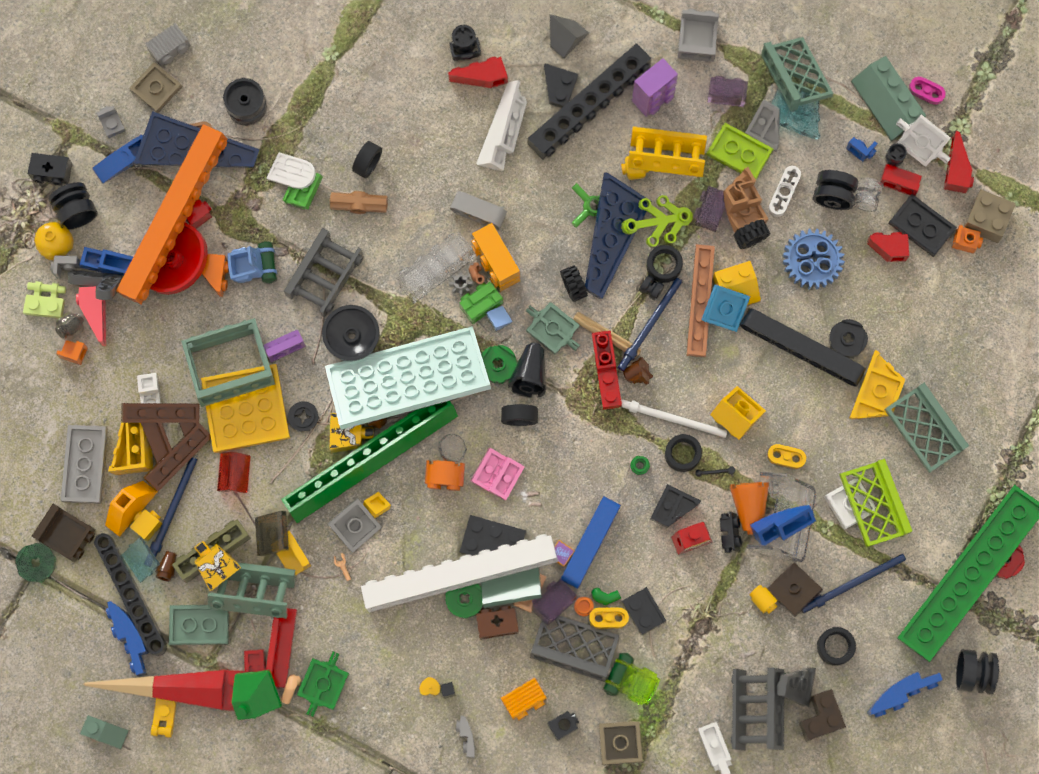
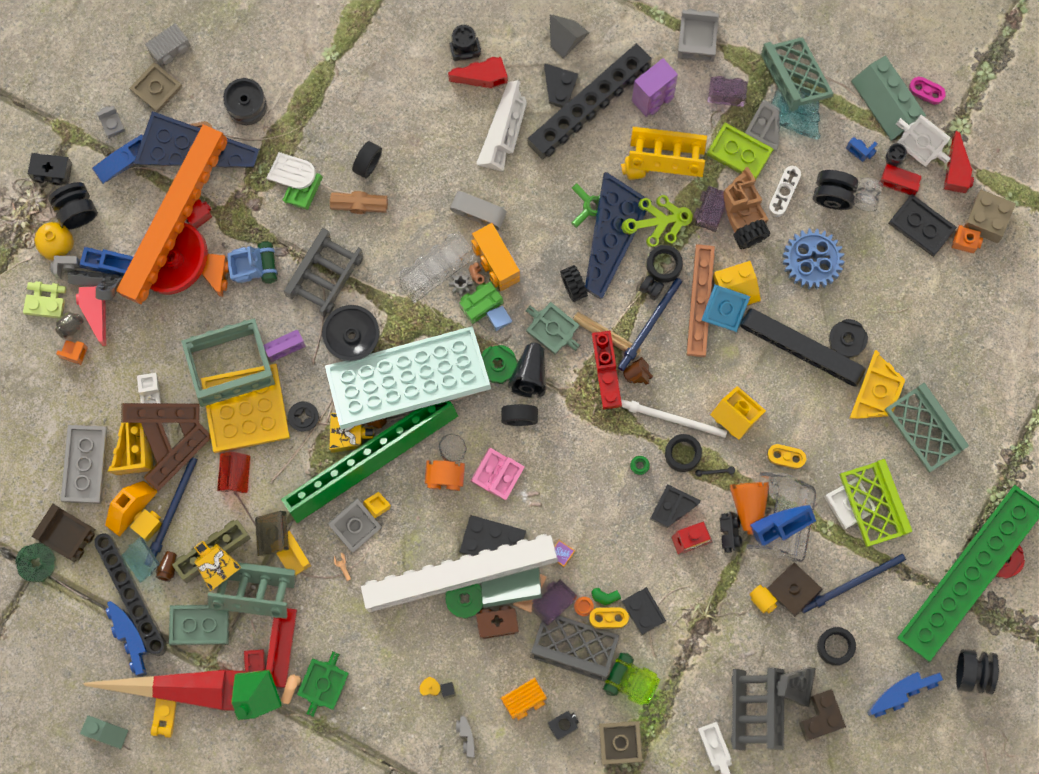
(590, 542): blue beam -> none
(890, 247): red slope -> none

